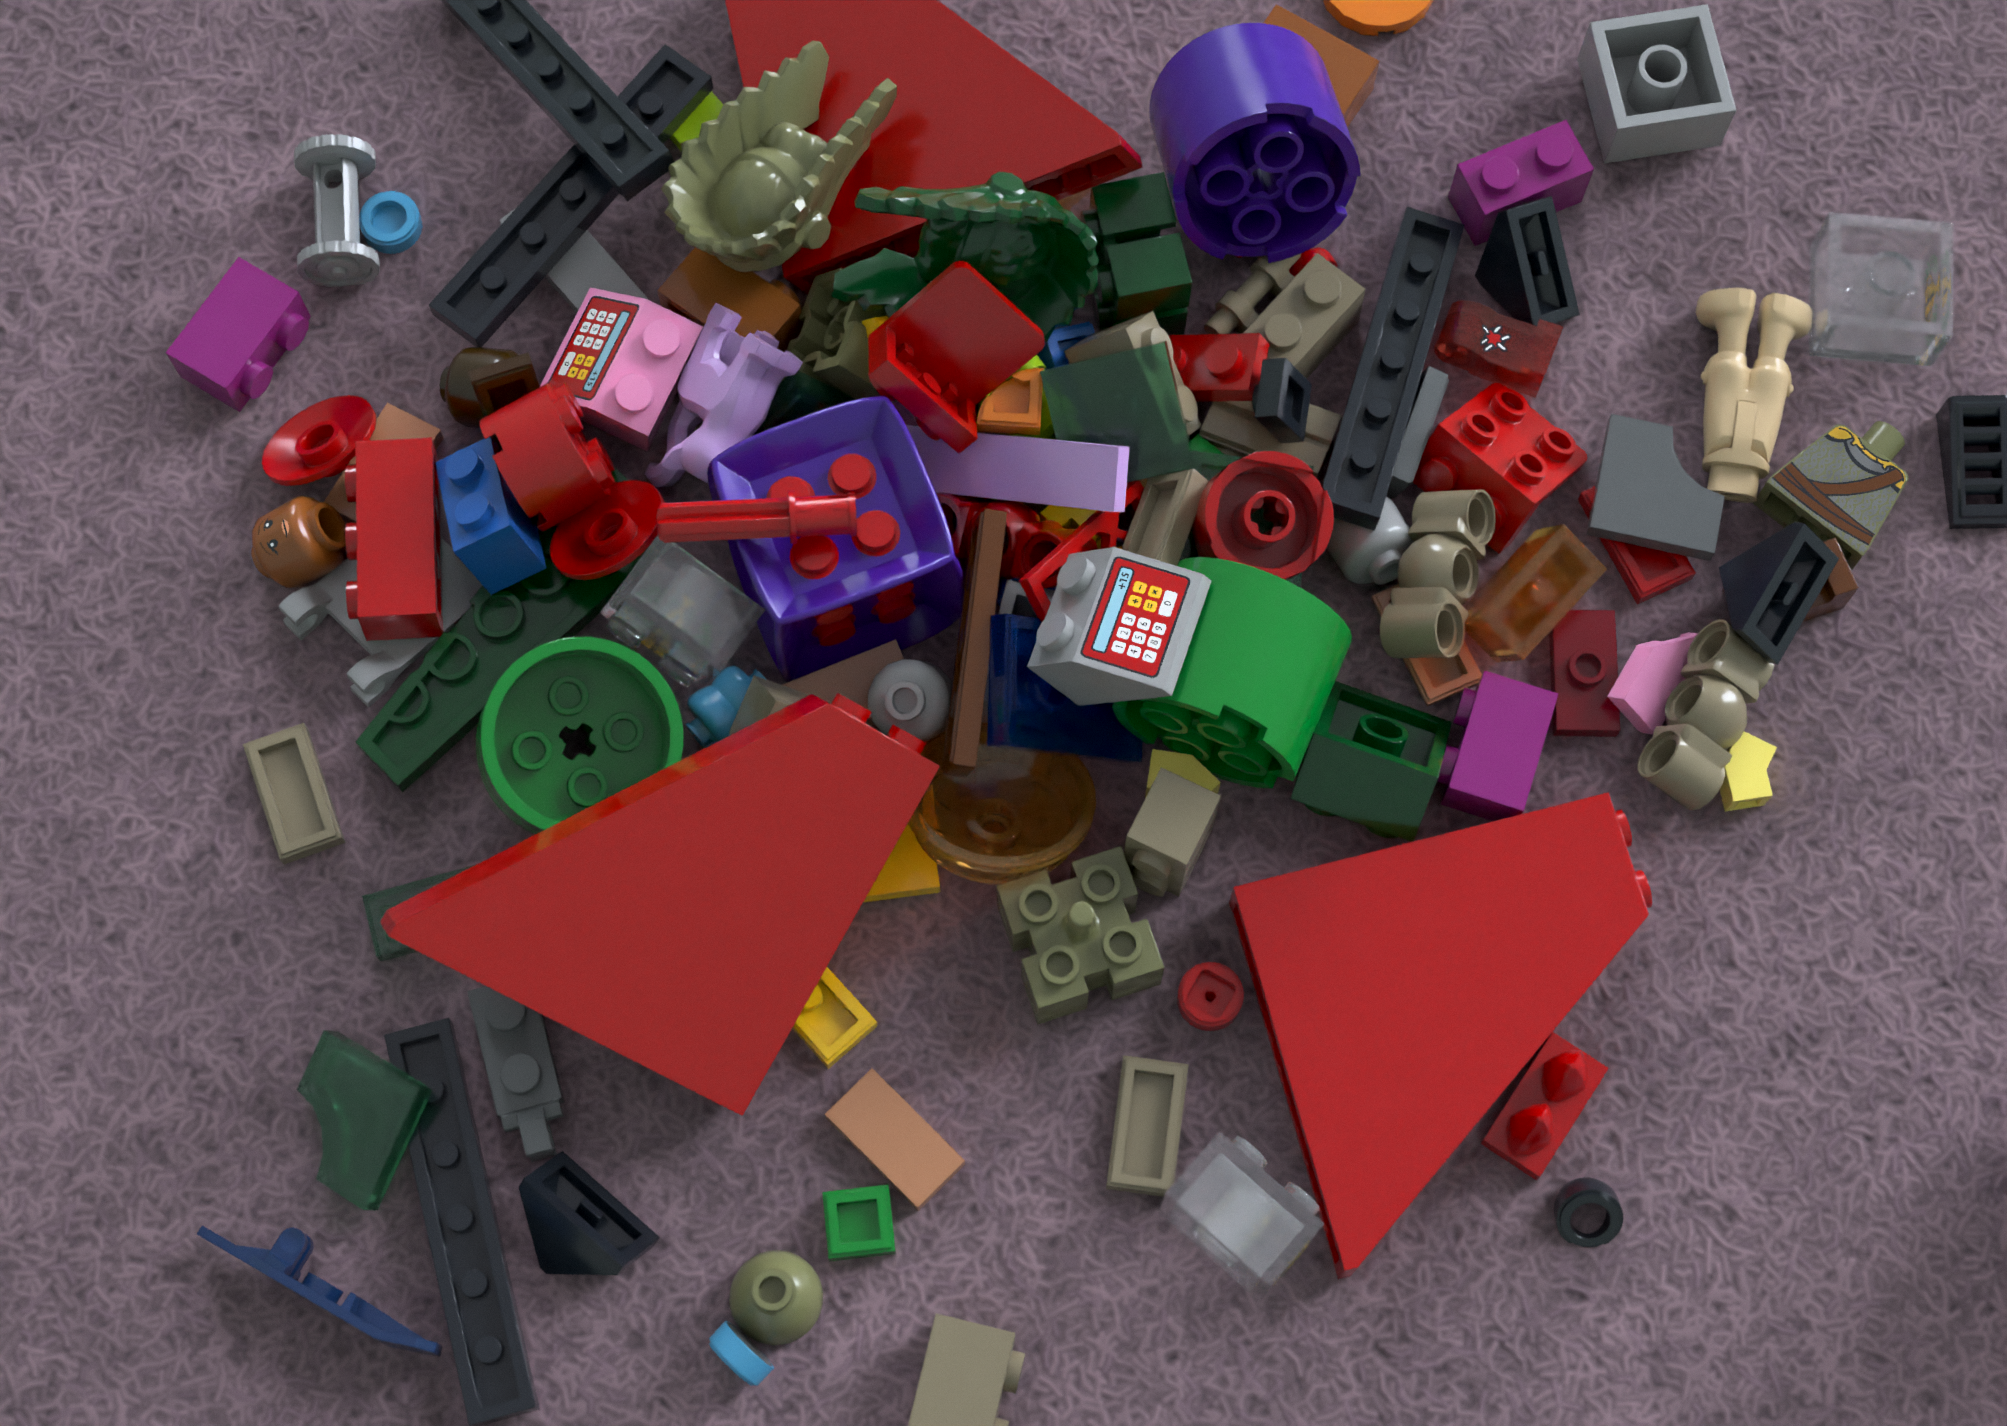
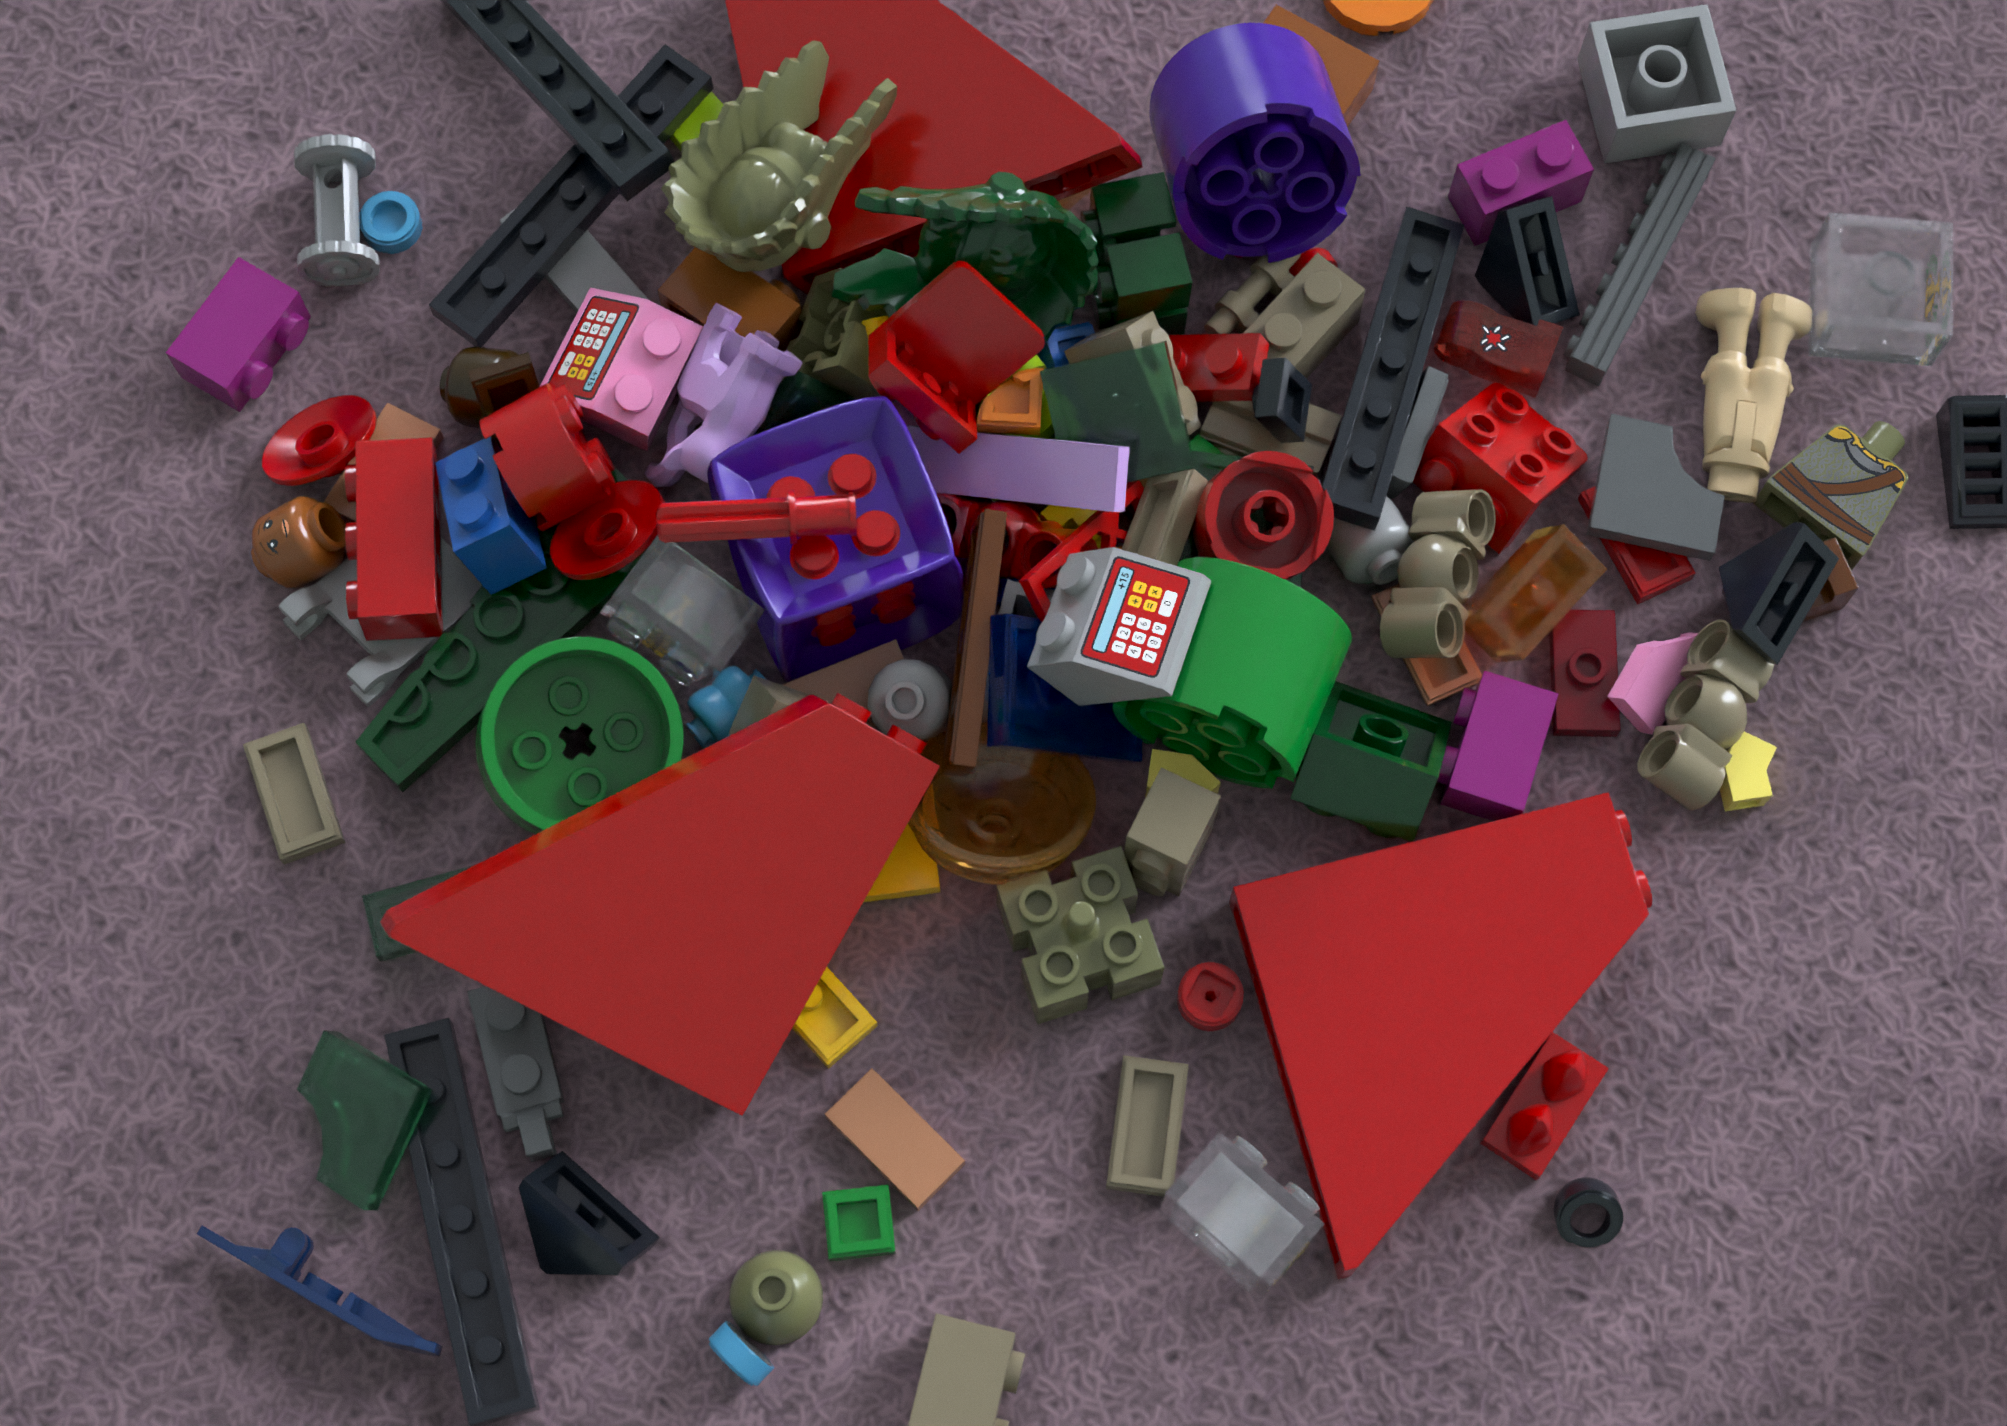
(1637, 263): none -> dark grey piece

